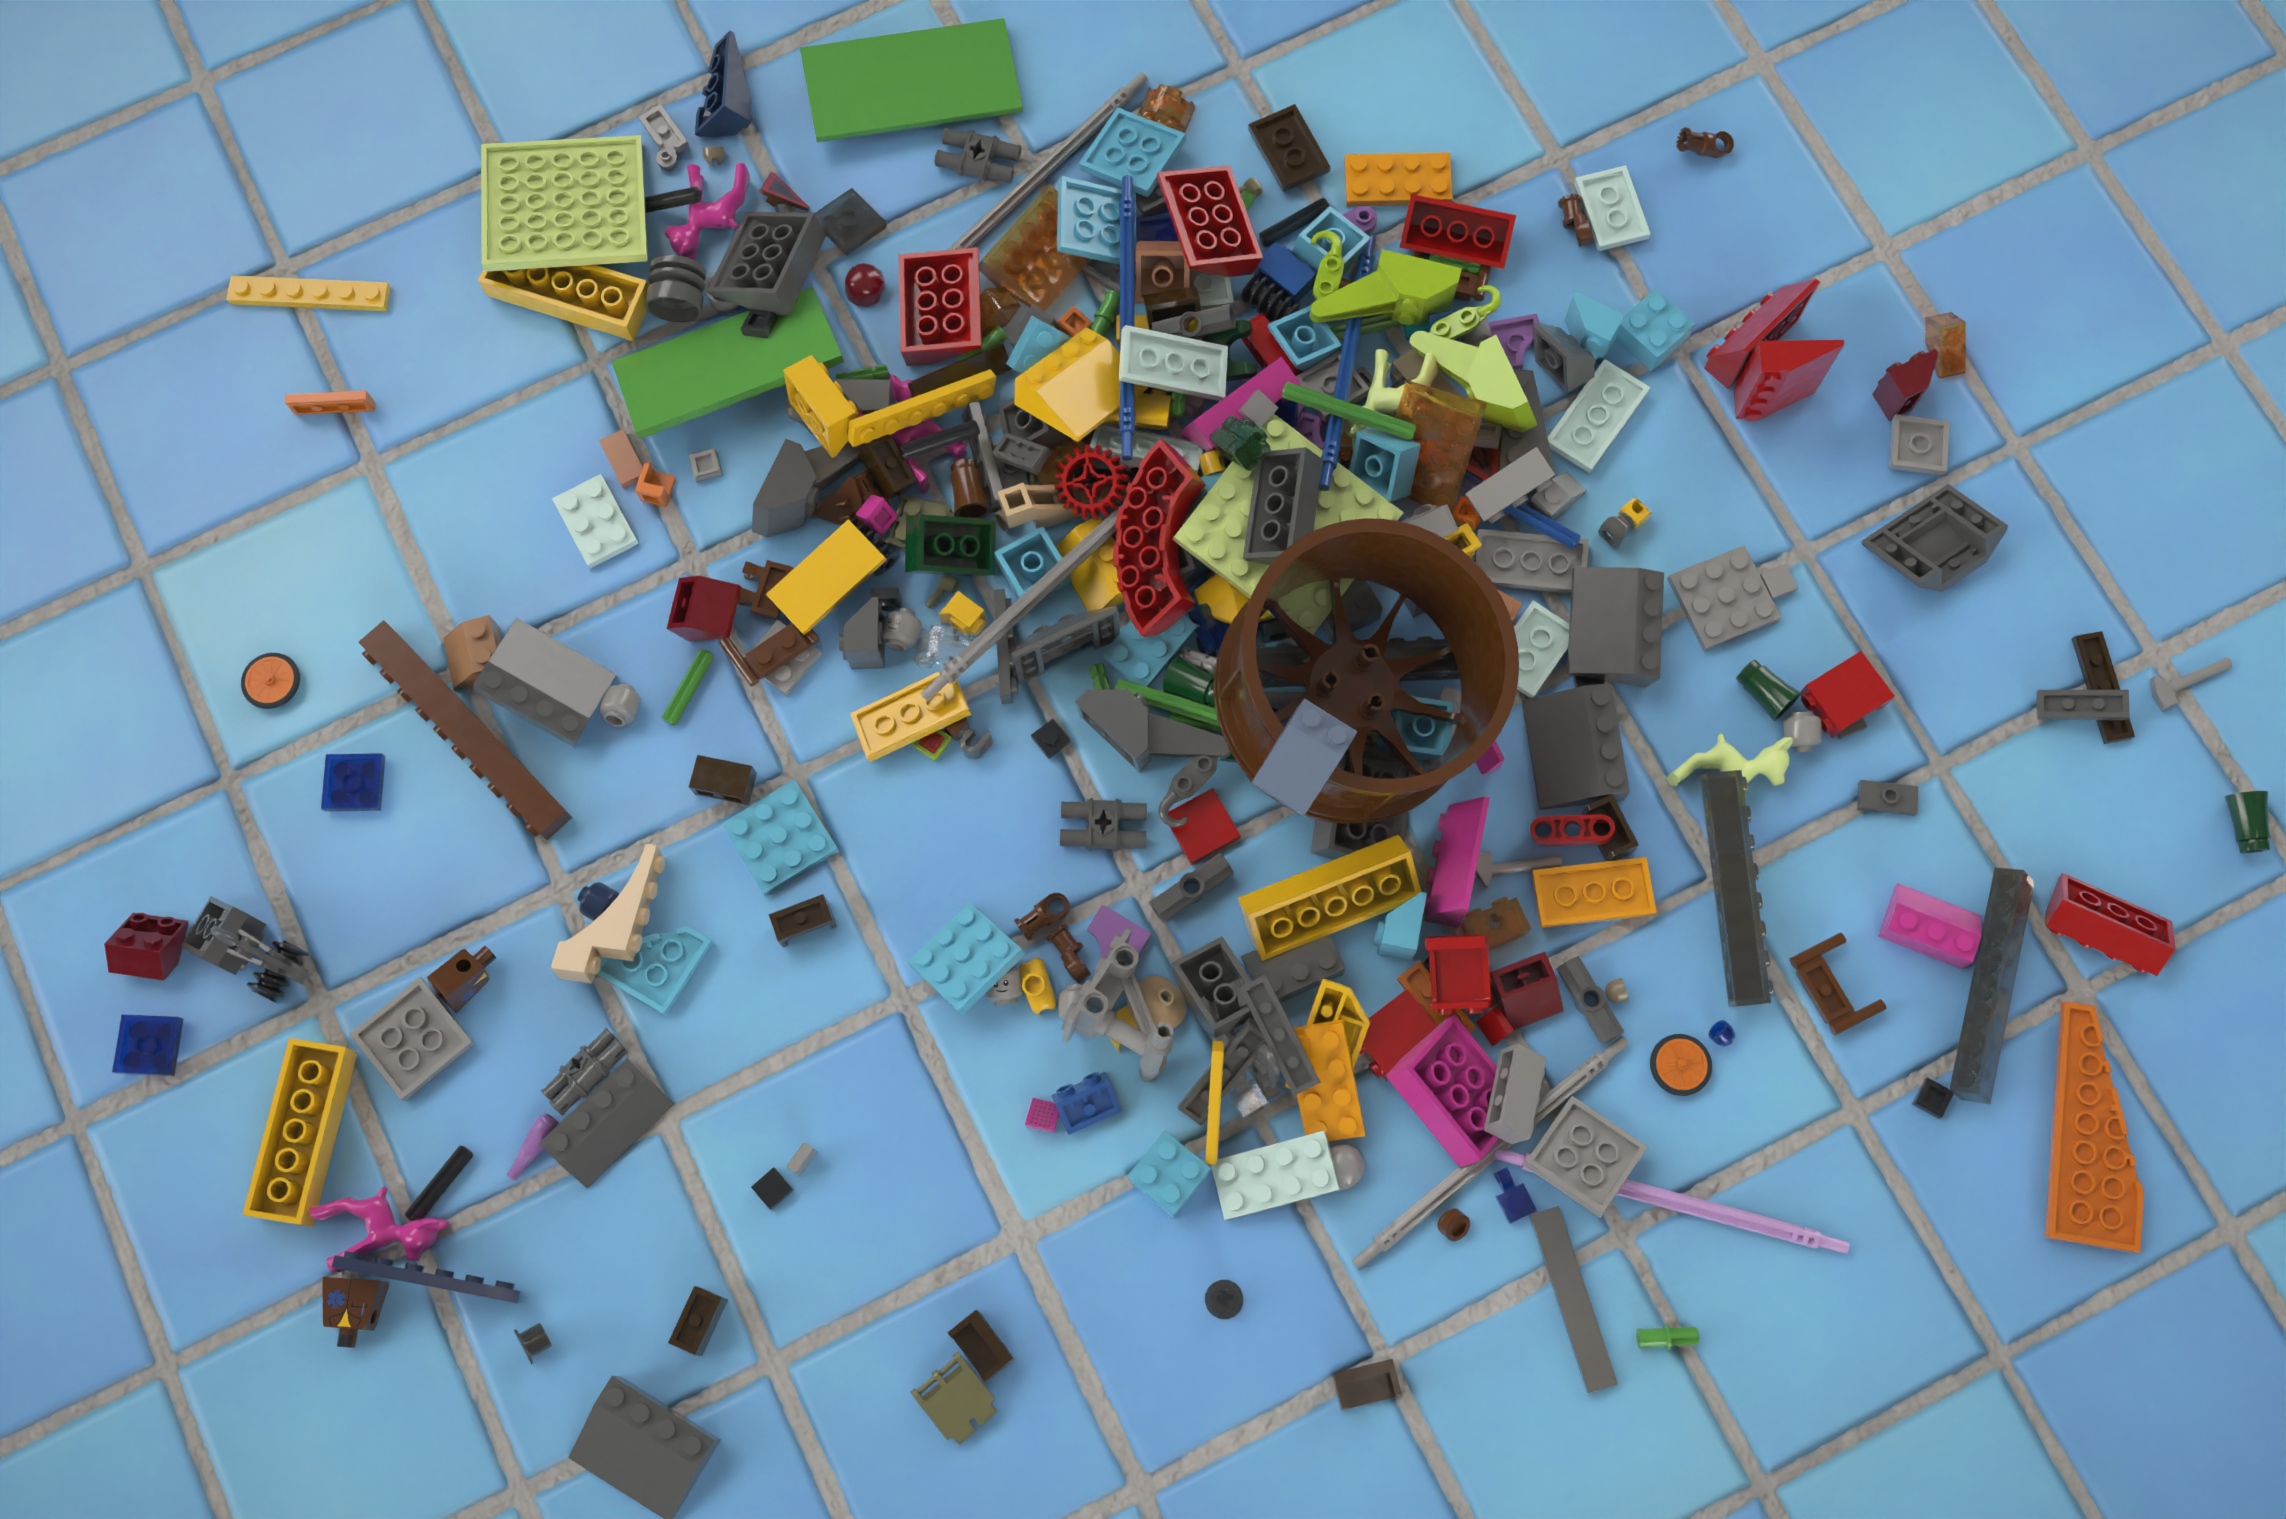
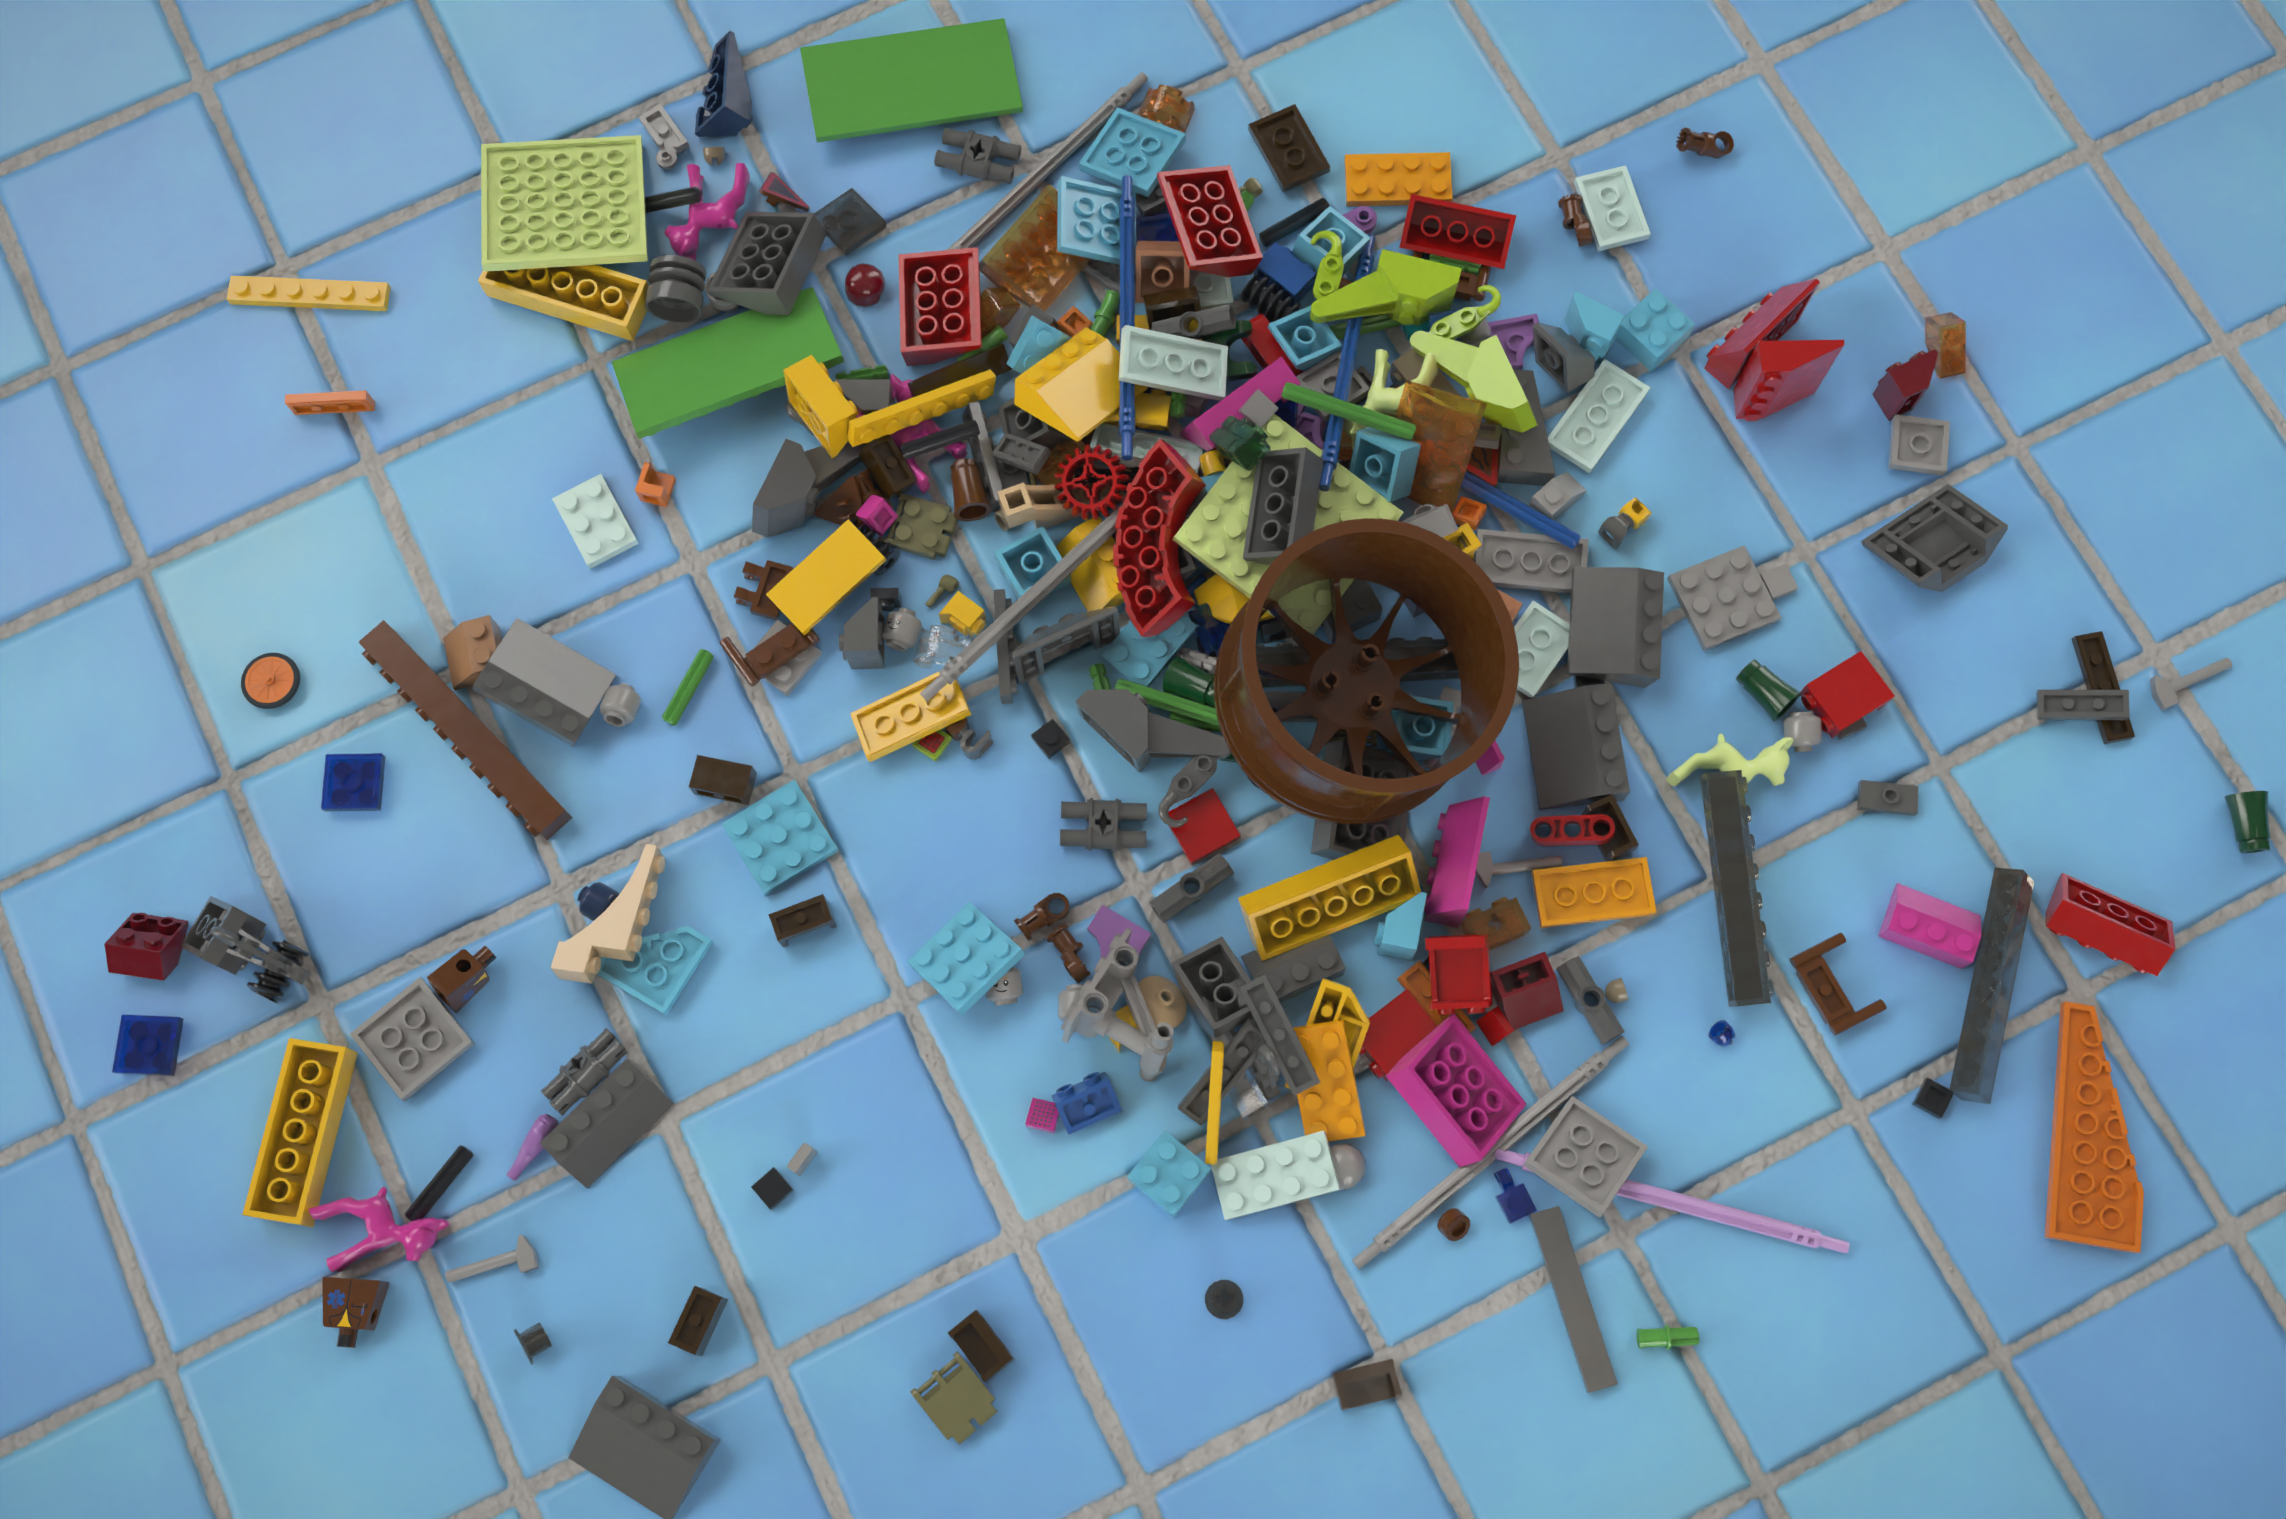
(414, 1274): dark blue plate -> none
(524, 1255): none -> light grey piece
(622, 457): nougat tile -> none
(703, 608): dark red slope -> none
(705, 465): light grey tile -> none
(759, 323): black tile -> none
(950, 545): dark green brick -> none
(1037, 985): yellow piece -> none
(1304, 757): sand blue slope -> none
(1510, 486): light grey brick -> none
(1515, 1094): light grey brick -> none
(1681, 1064): orange wheel -> none

